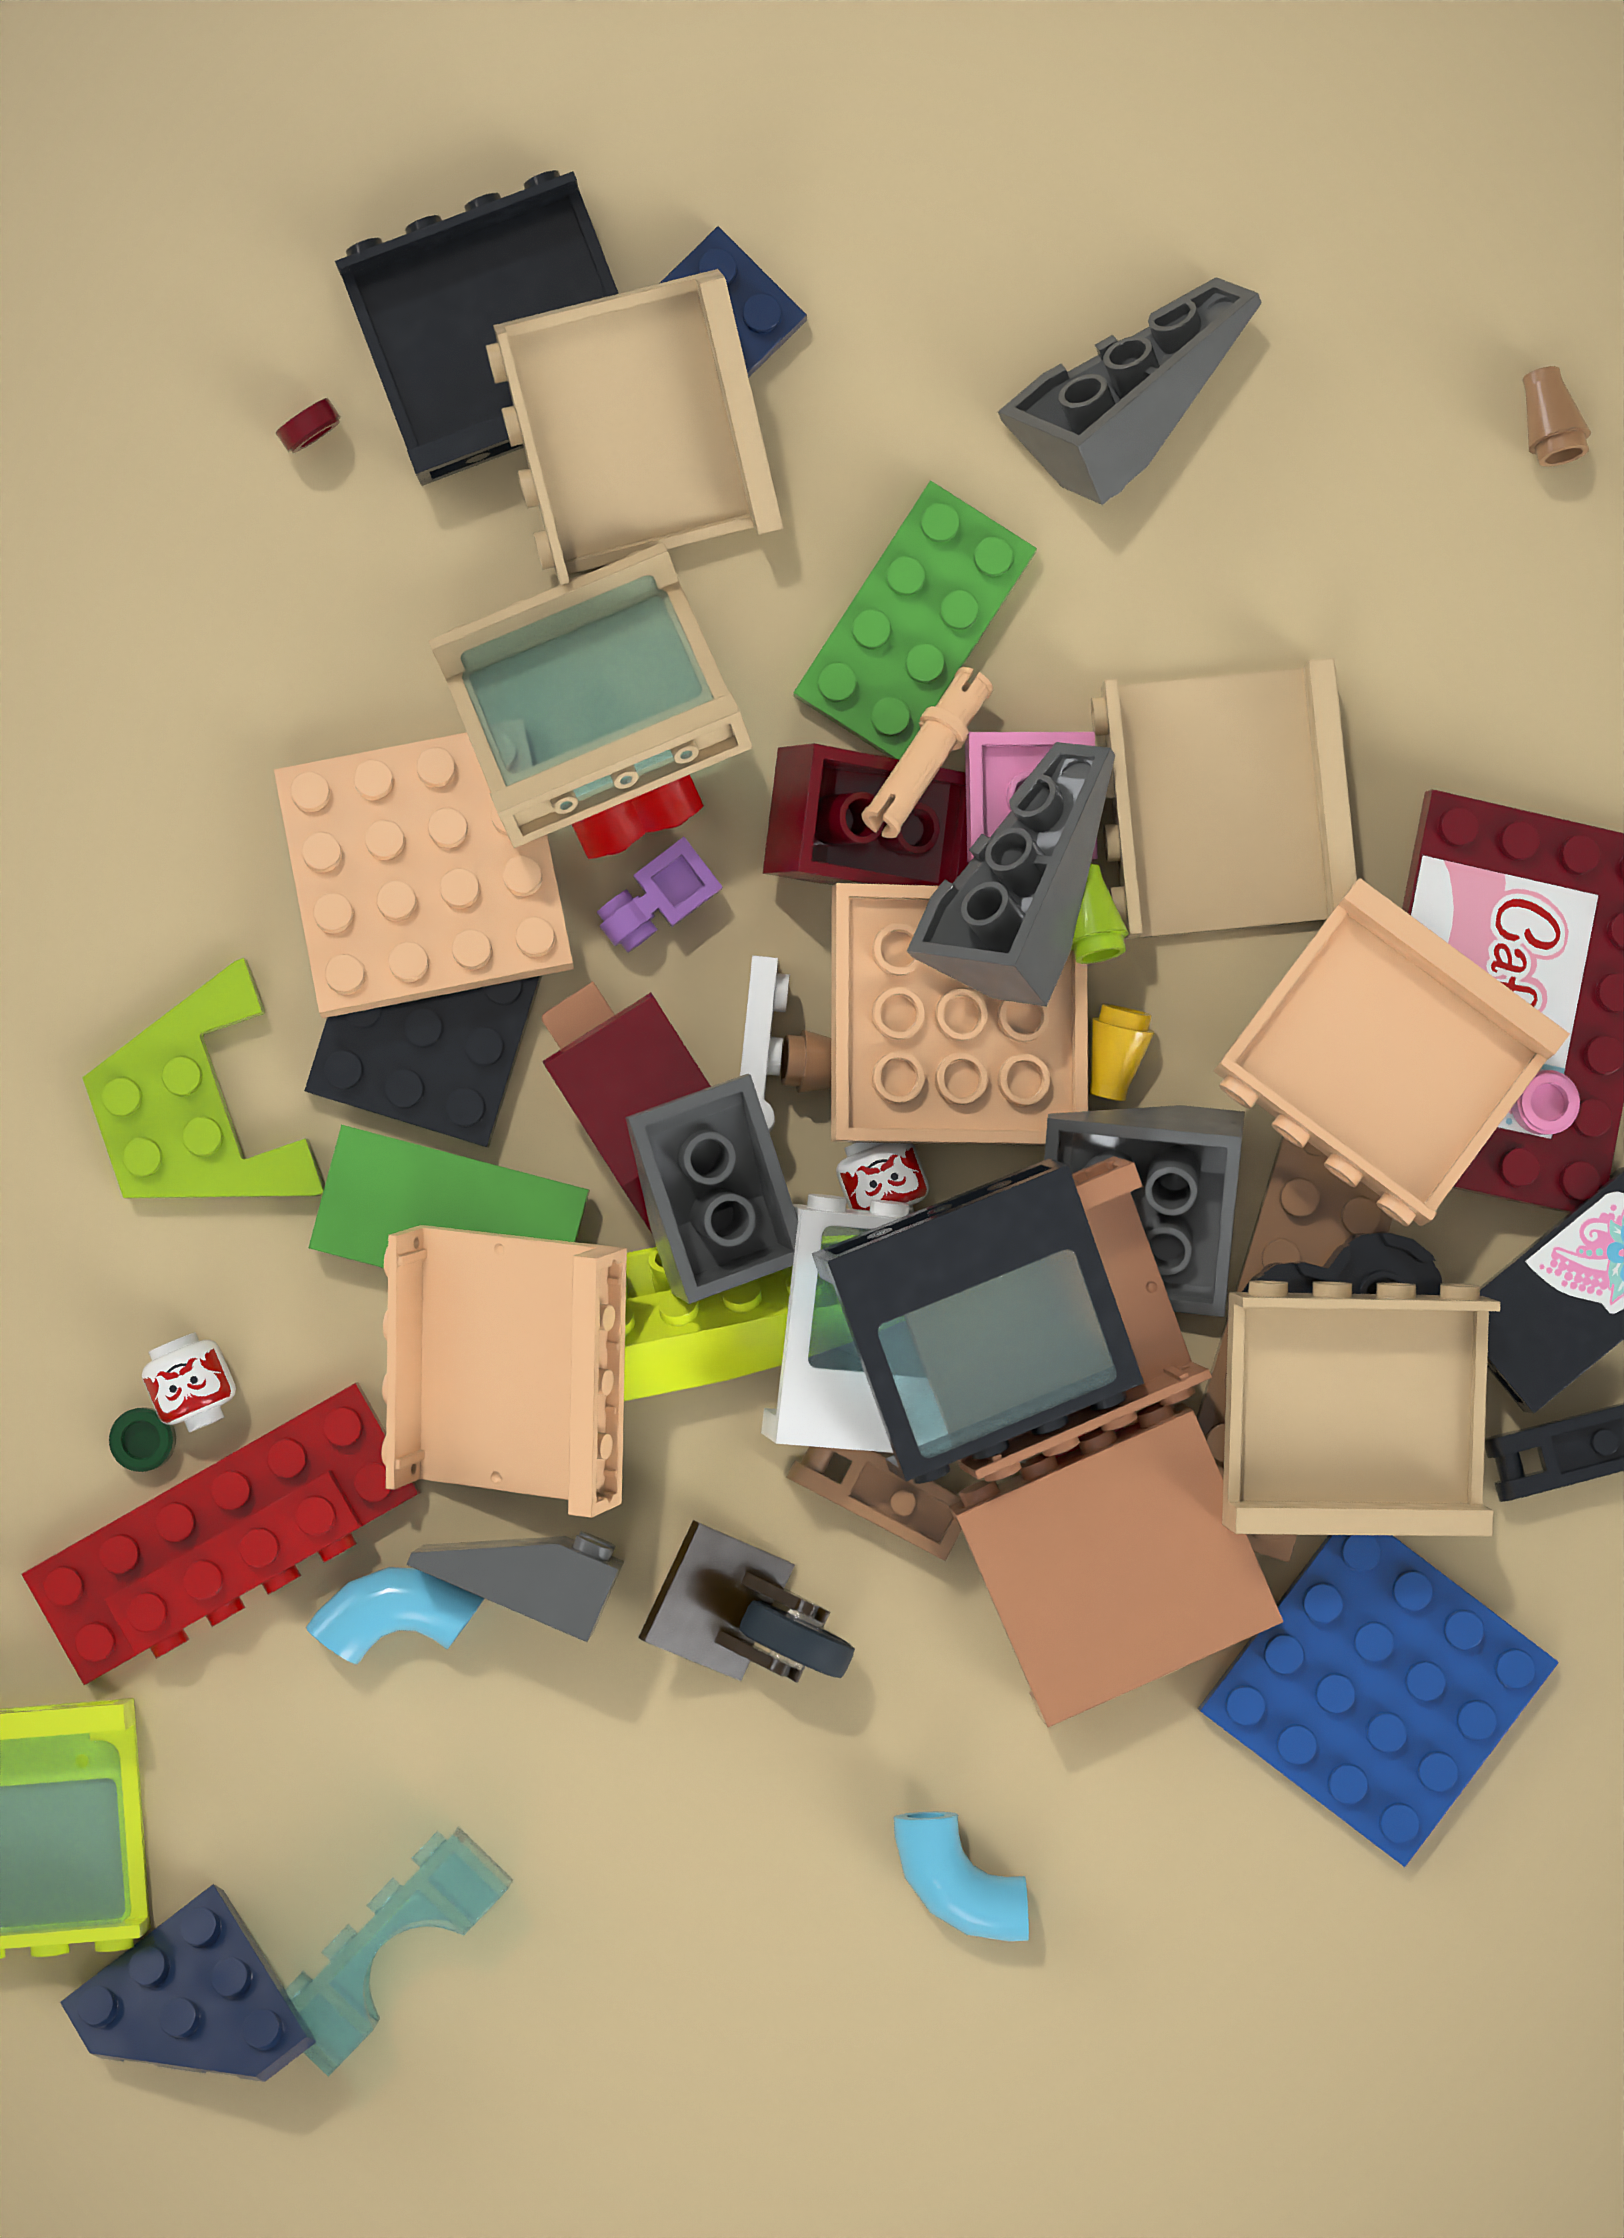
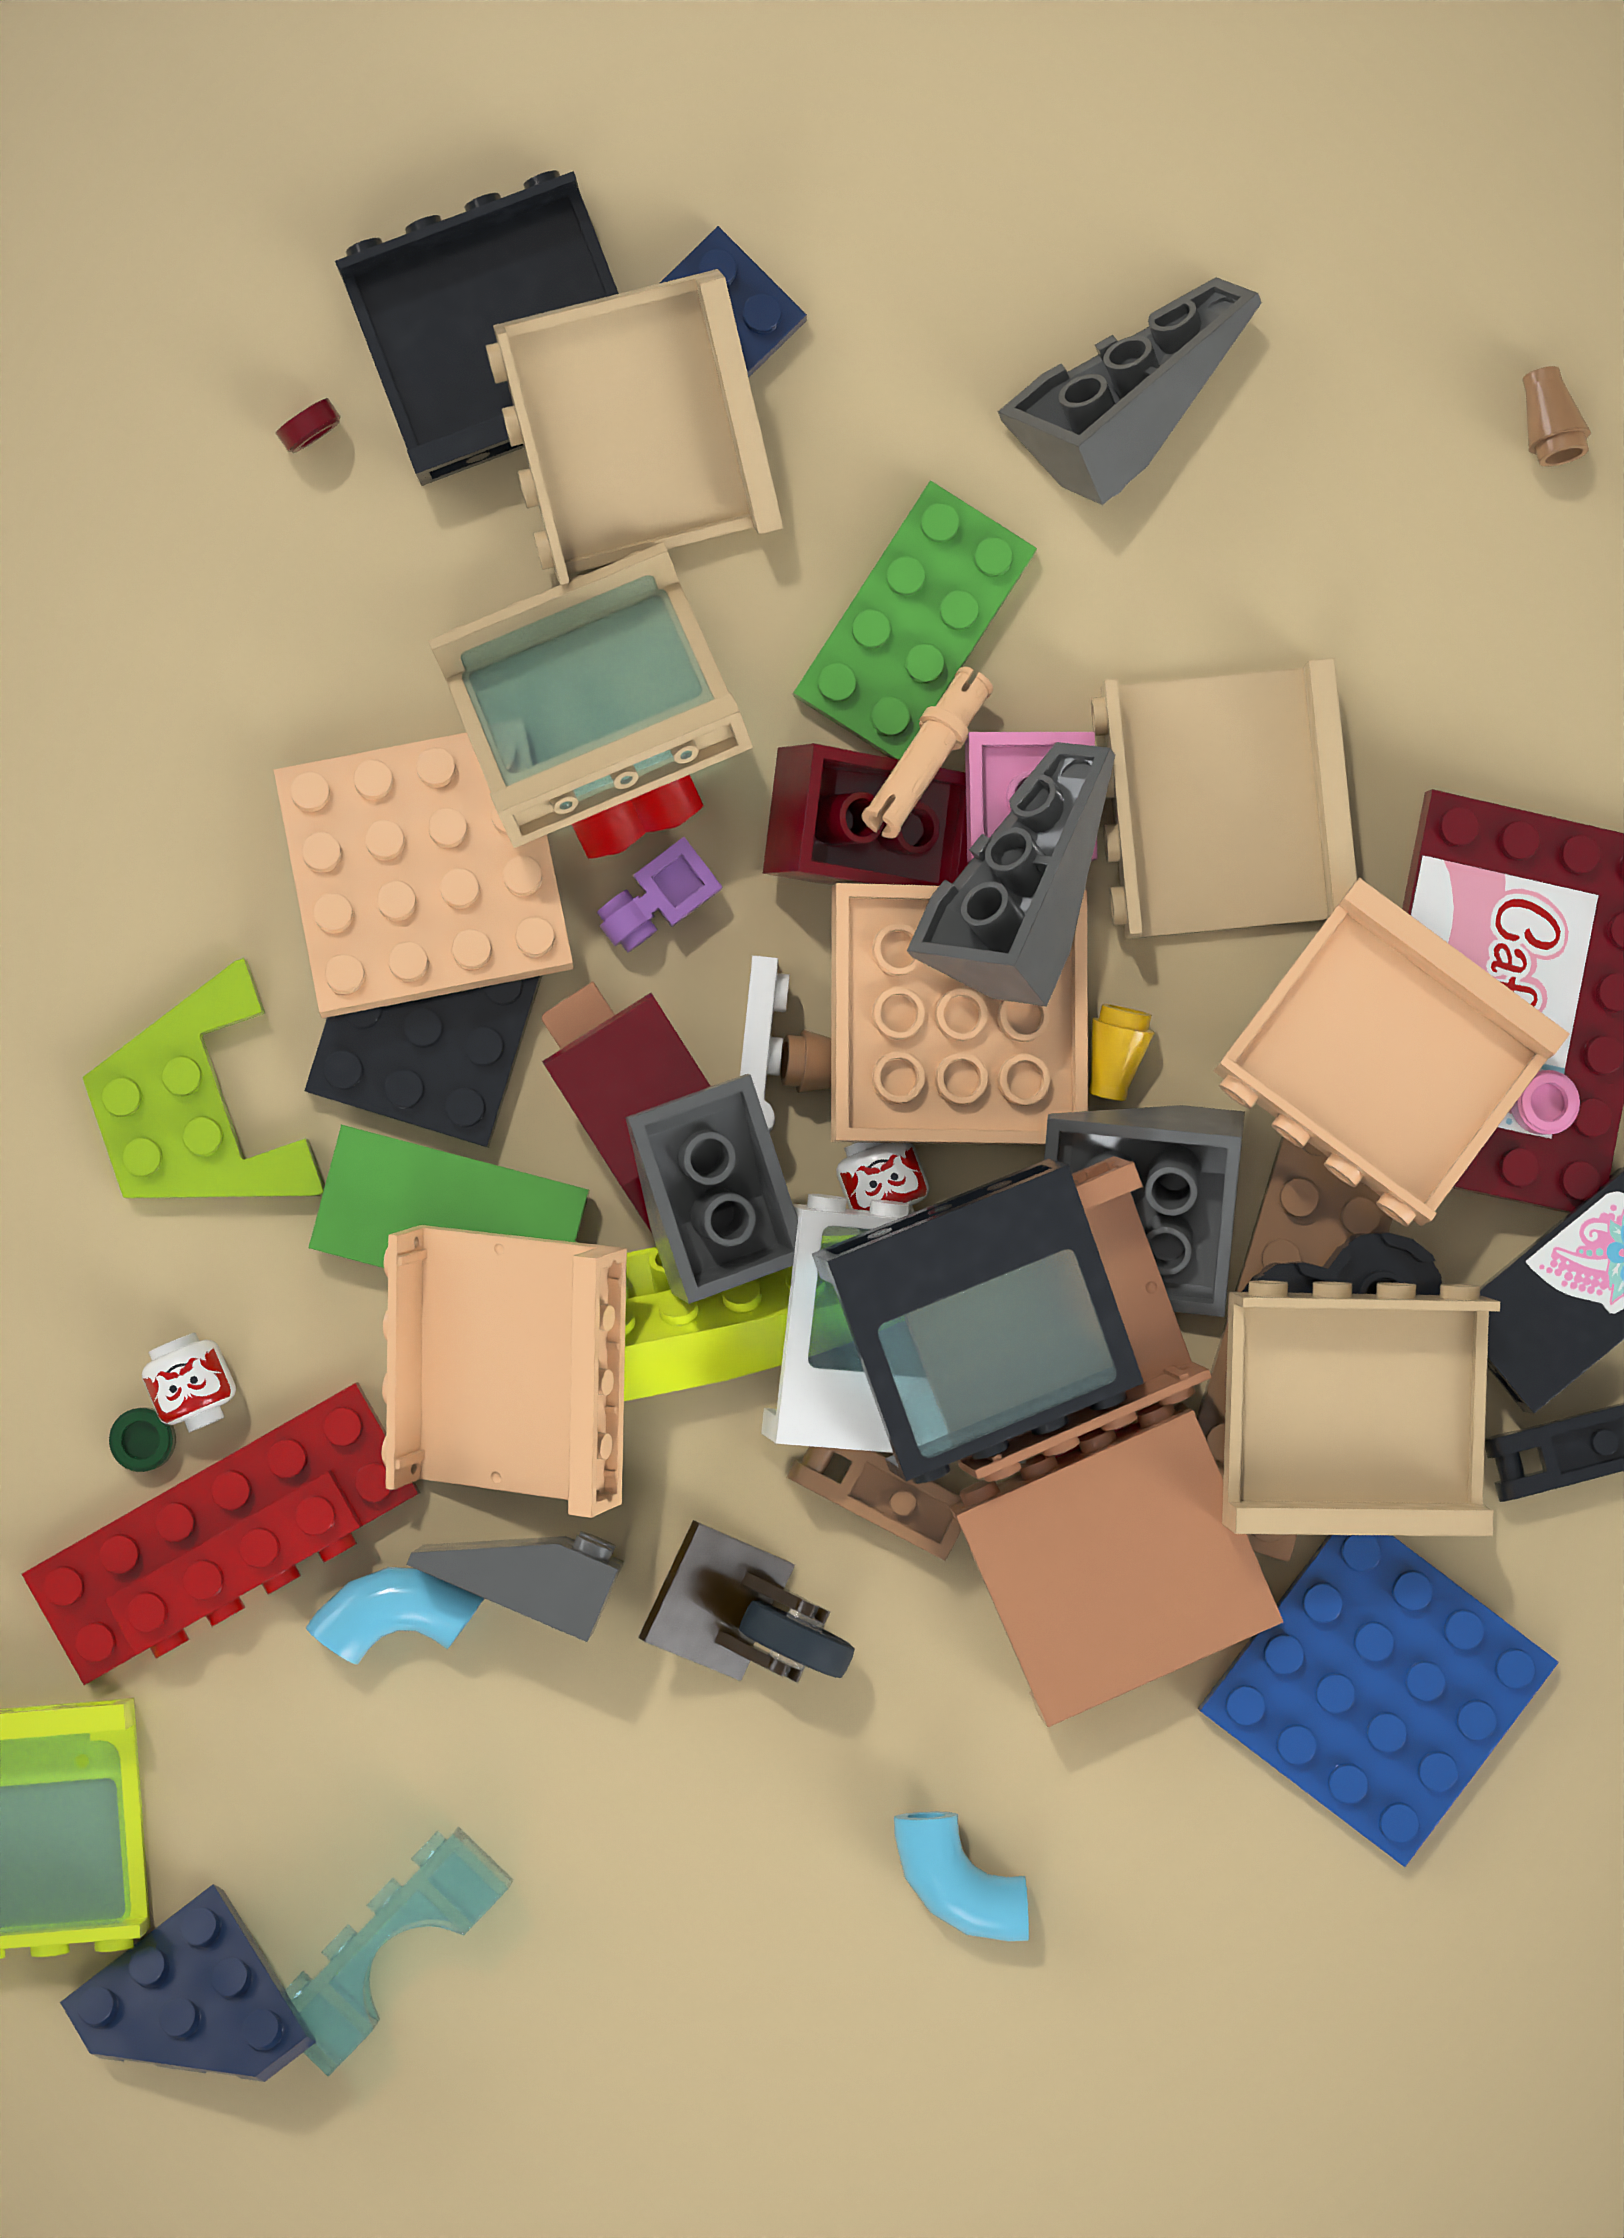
(1099, 926): lime cone -> none

